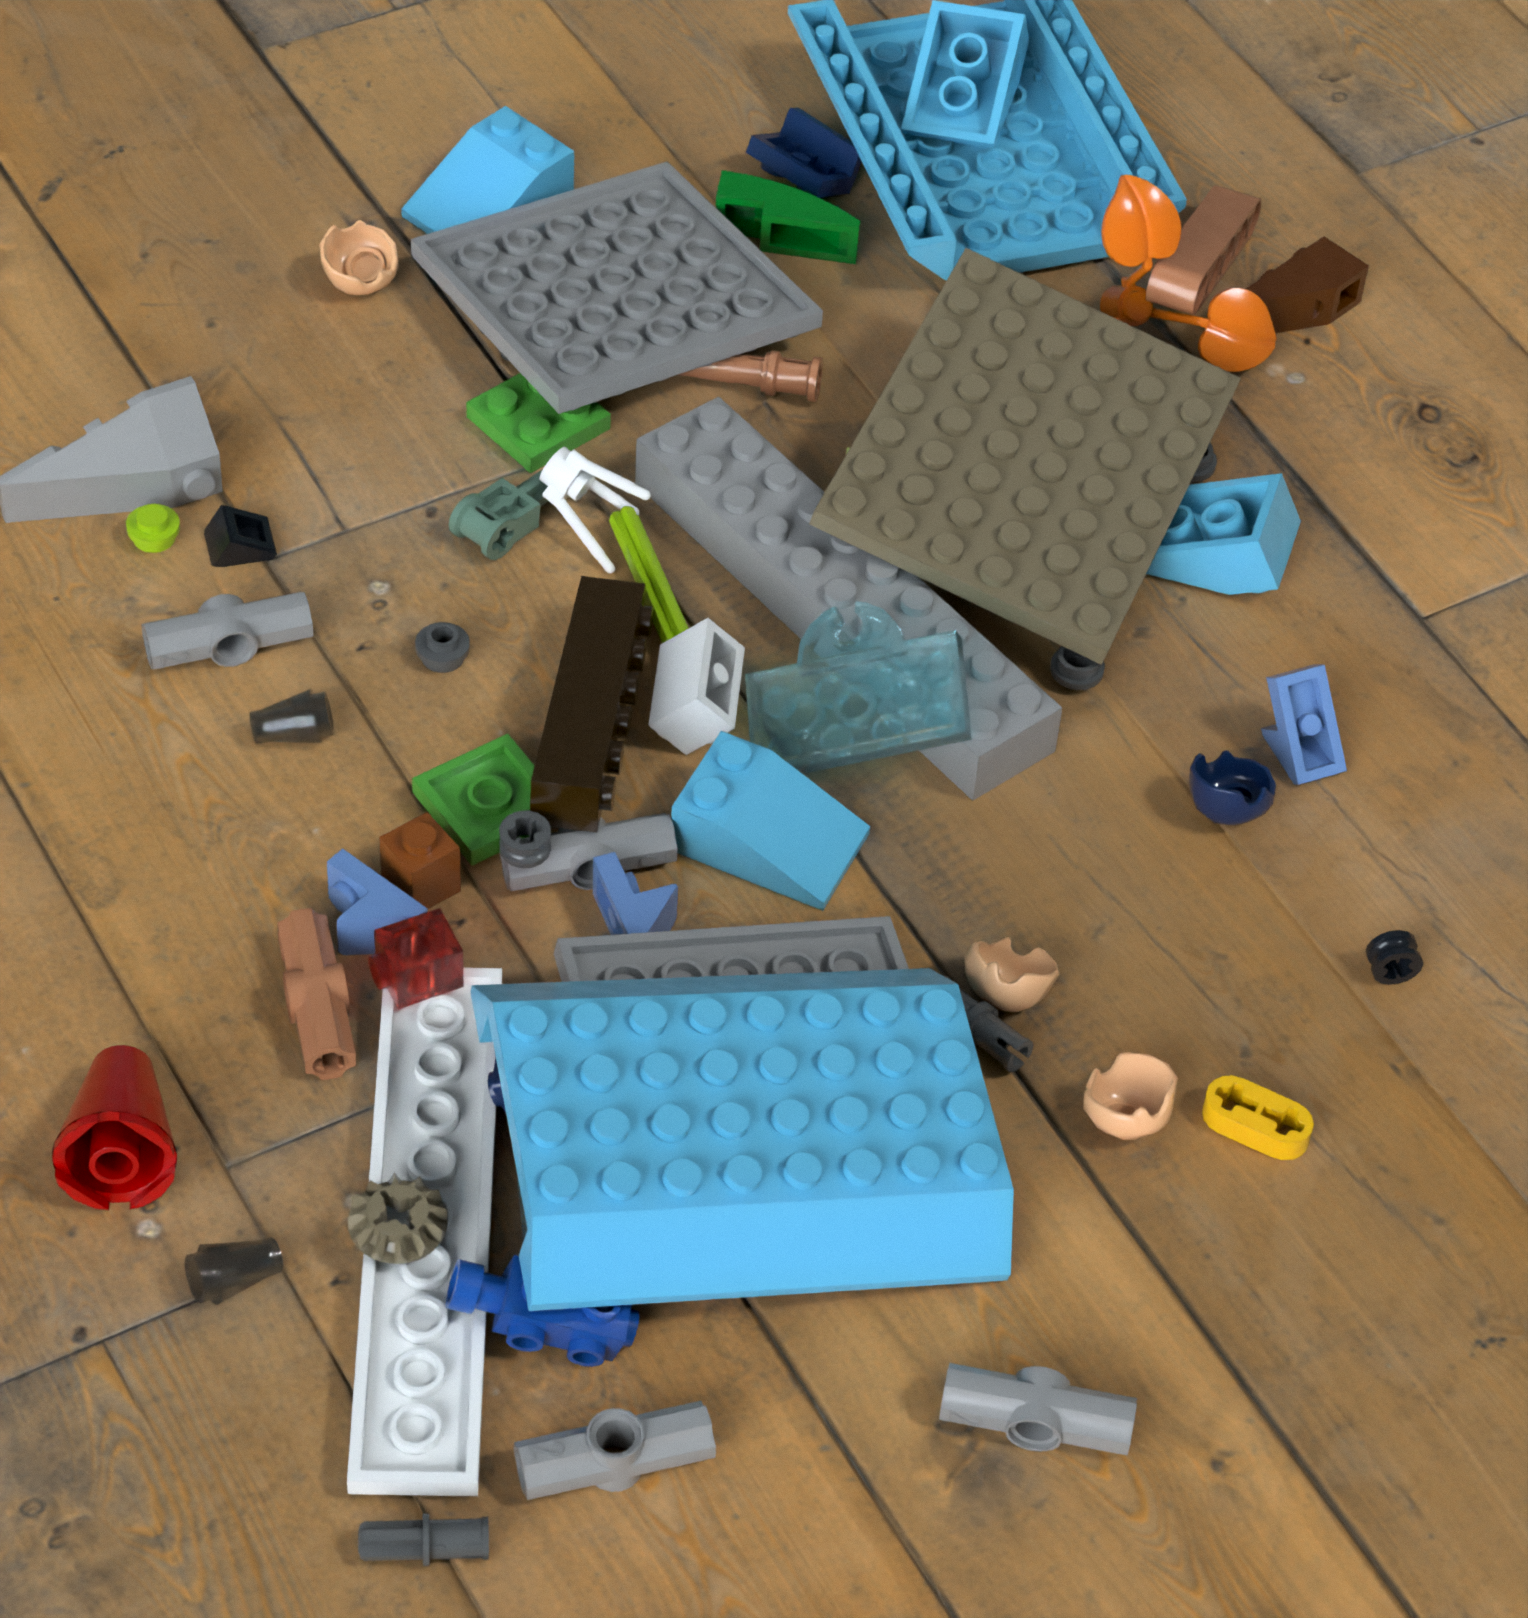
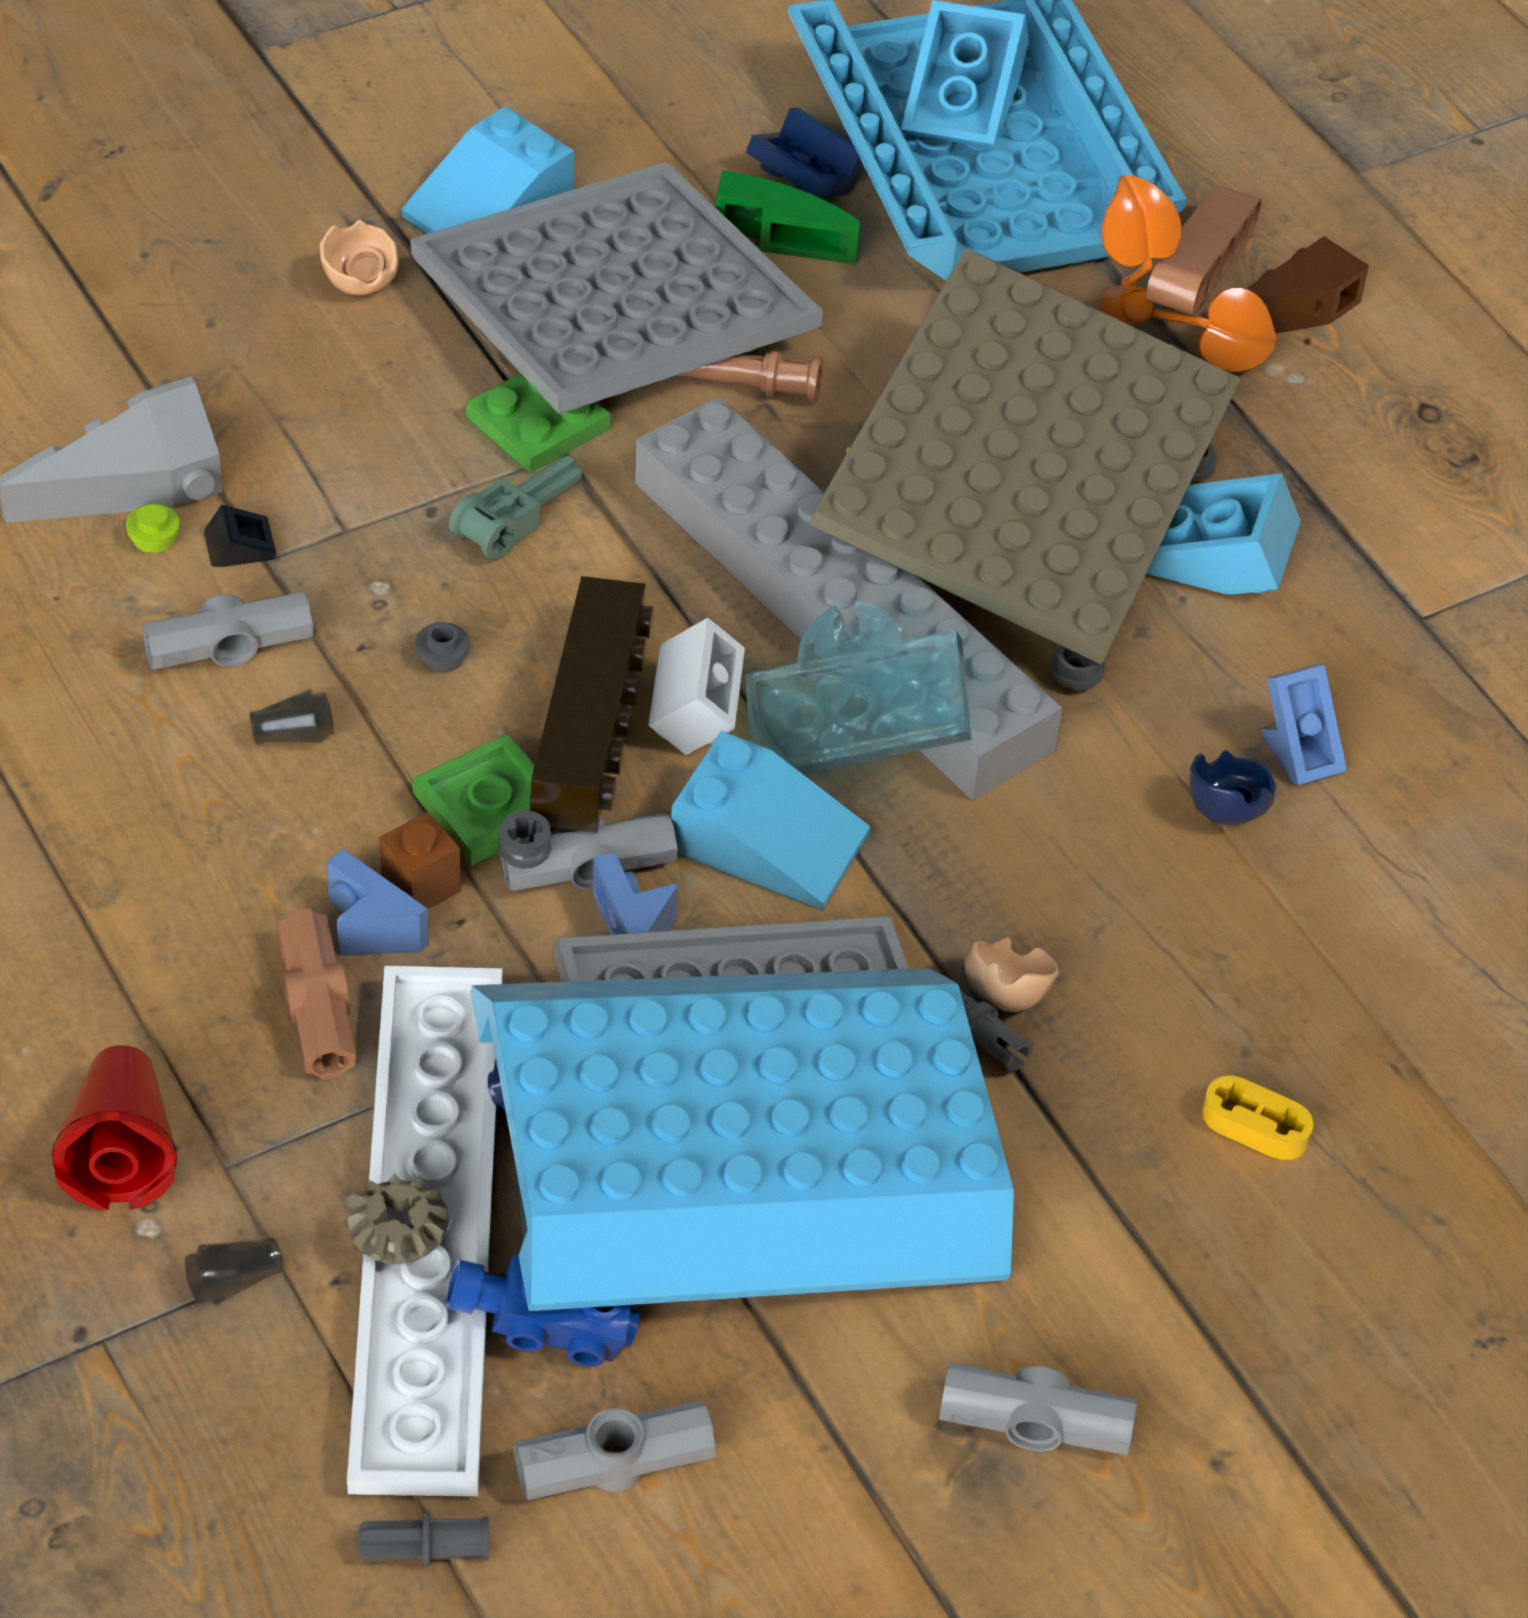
(417, 959): clear red brick -> none
(572, 476): white plant -> none
(647, 569): lime axle -> none
(1132, 1096): light nougat hair -> none
(1394, 957): black bush -> none

